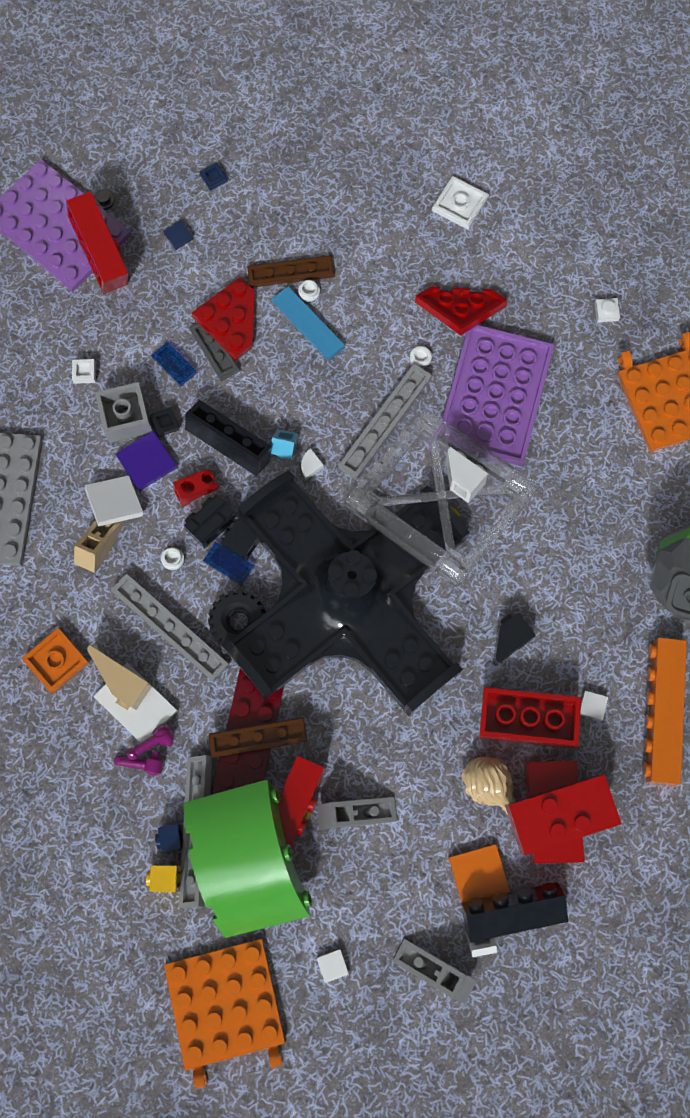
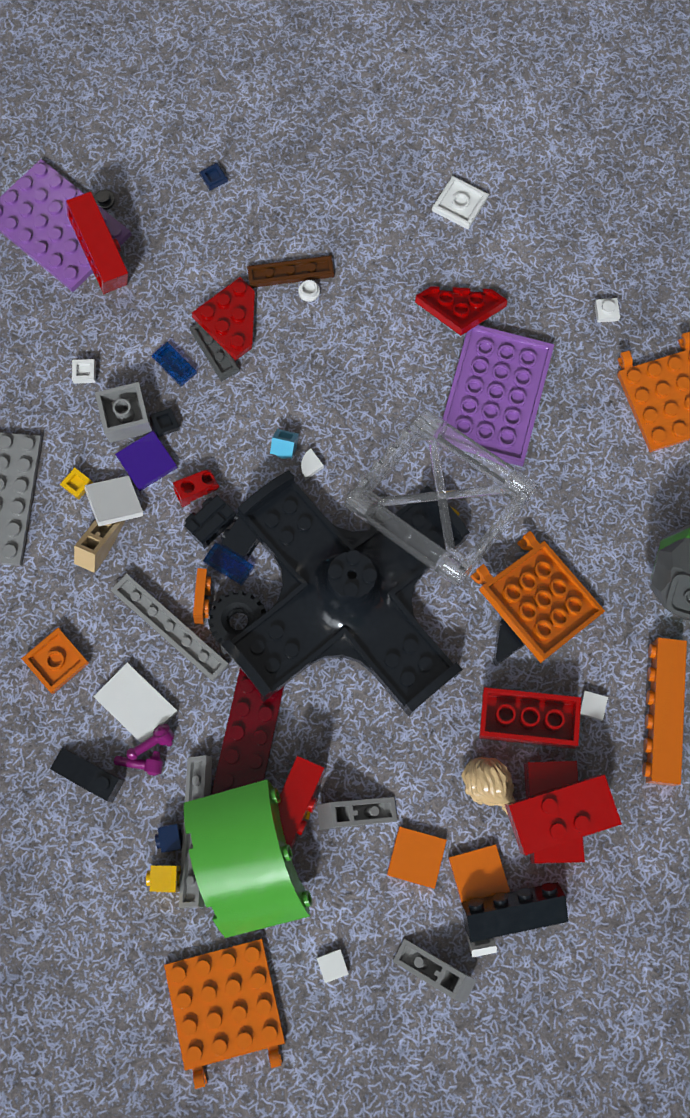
(75, 483): none -> yellow plate
(87, 775): none -> black slope
(121, 682): tan slope -> none
(172, 558): white plate -> none
(178, 235): dark blue tile -> none
(201, 604): none -> orange plate
(227, 437): black brick -> none
(257, 737): reddish brown tile -> none
(308, 323): dark azure tile -> none
(384, 422): light grey plate -> none
(416, 857): none -> orange tile
(420, 356): white tile -> none
(464, 476): white slope -> none
(539, 598): none -> orange plate

